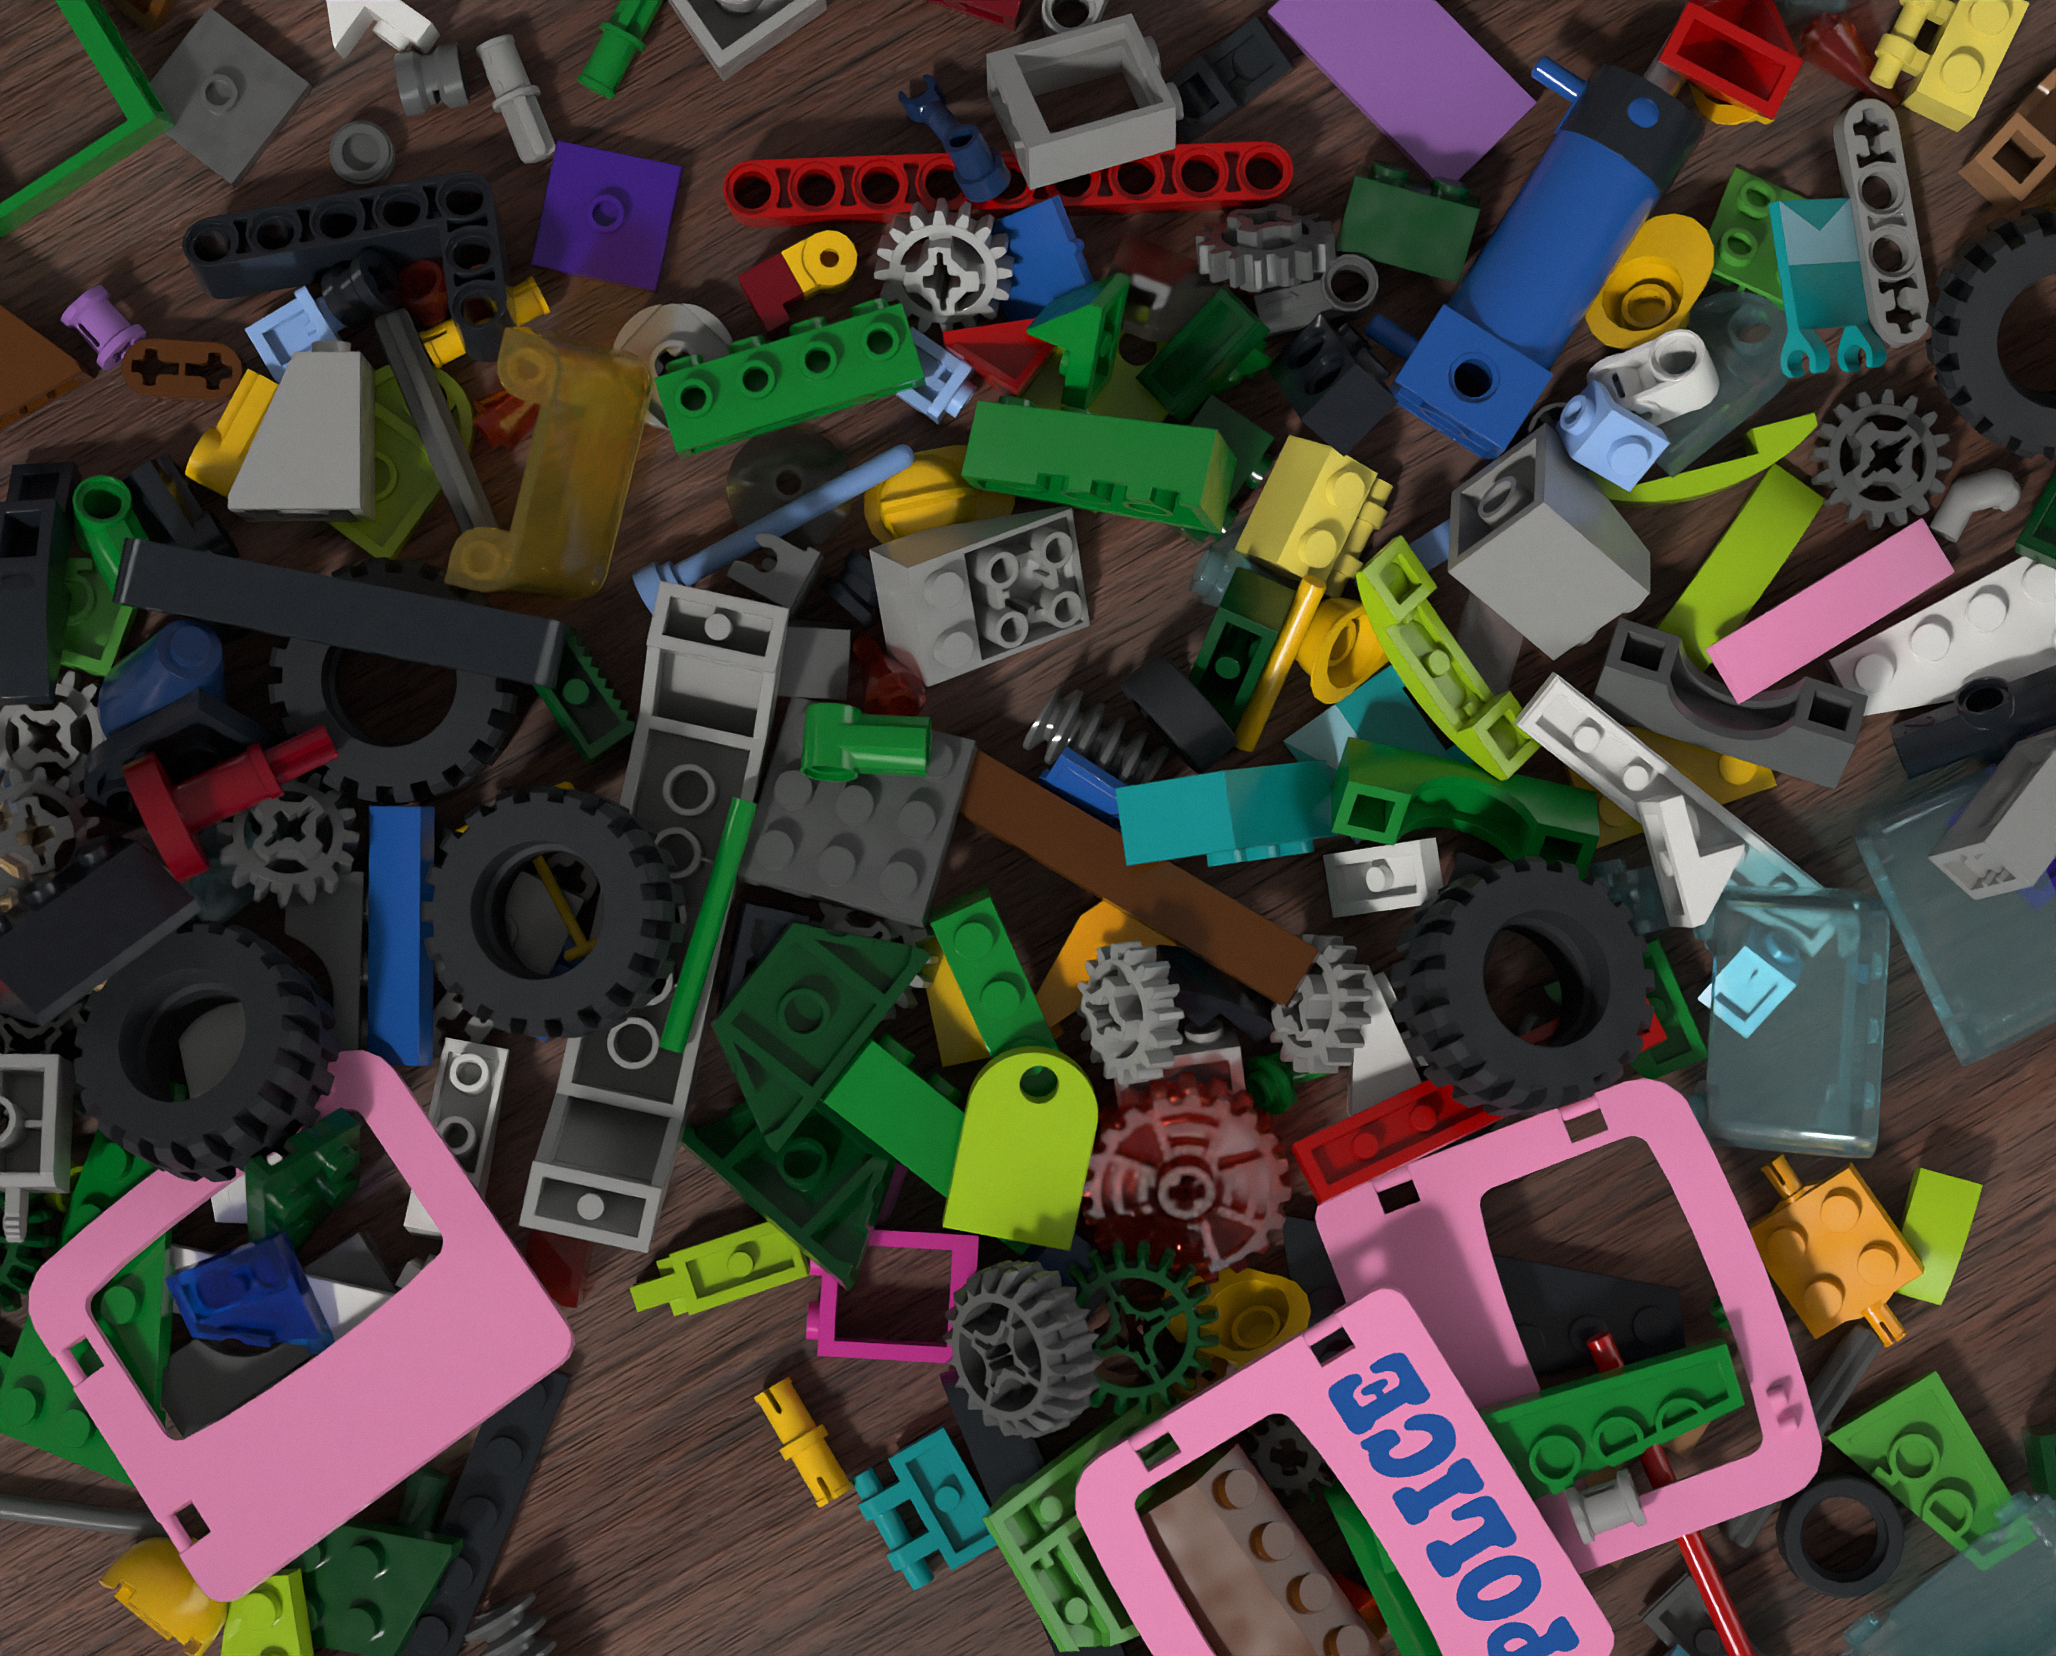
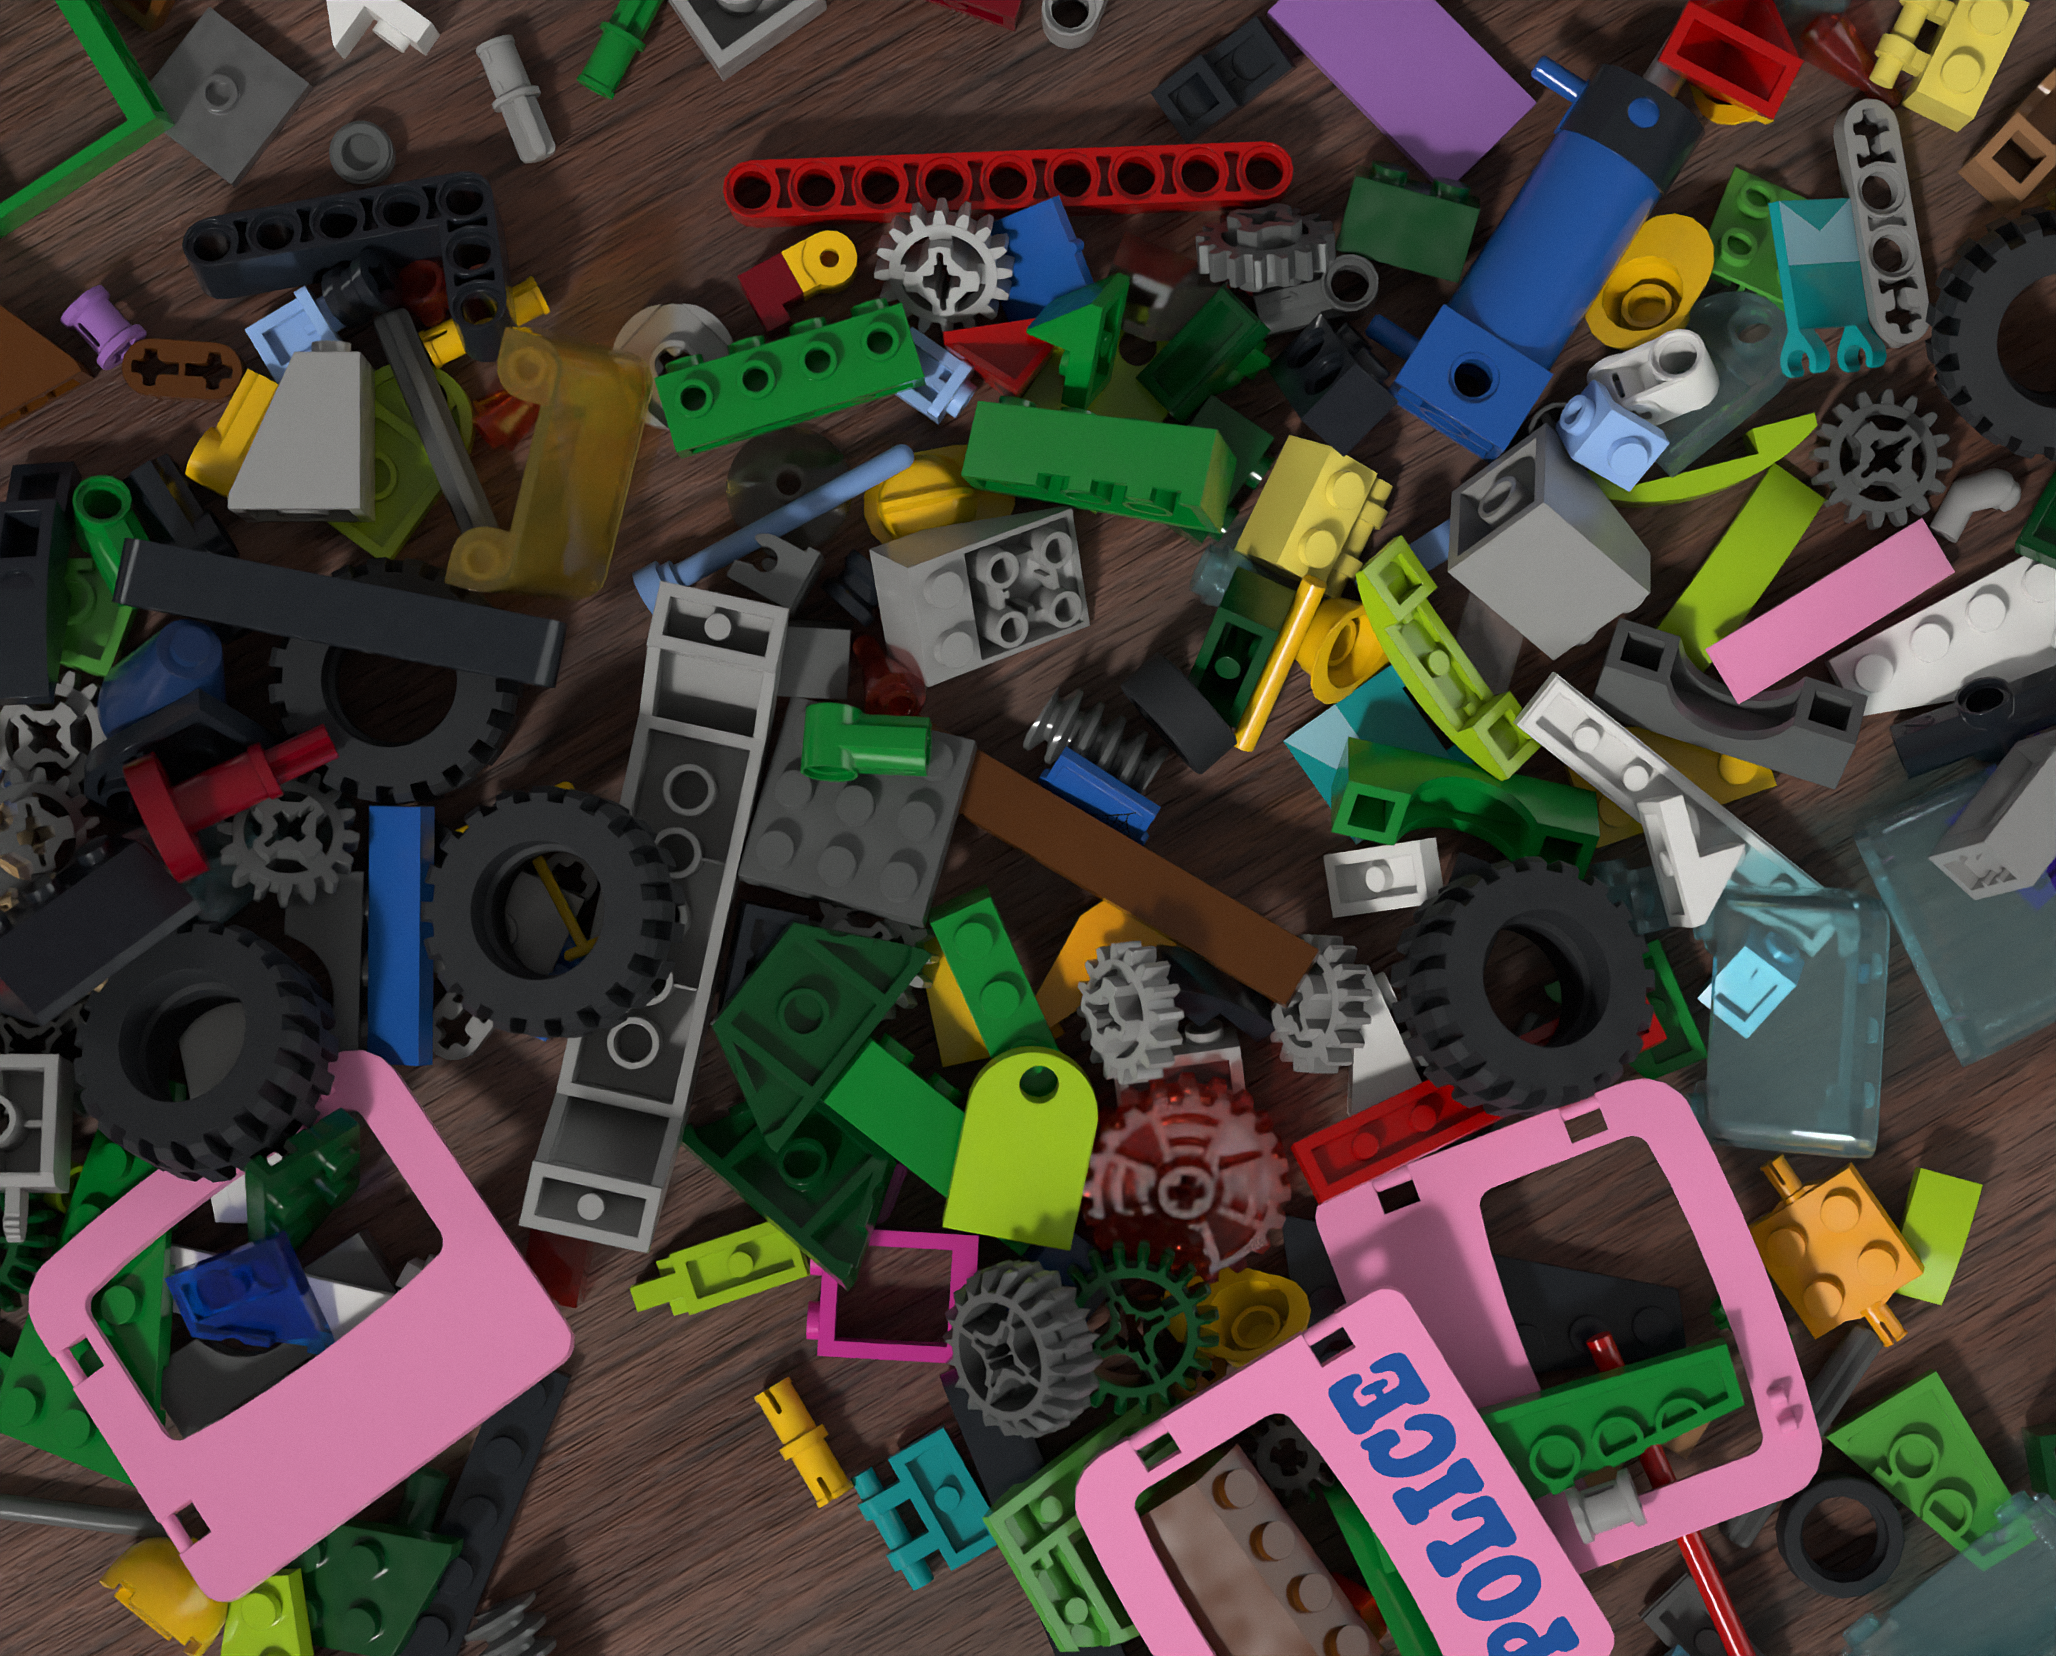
(432, 79): dark grey wheel -> none
(466, 1115): white slope -> none
(587, 703): dark green brick -> none
(607, 217): dark purple plate -> none
(708, 925): green bar -> none
(978, 167): dark blue brick -> none
(1072, 59): light grey window -> none
(1227, 814): teal wedge -> none
(1273, 1082): green plate -> none

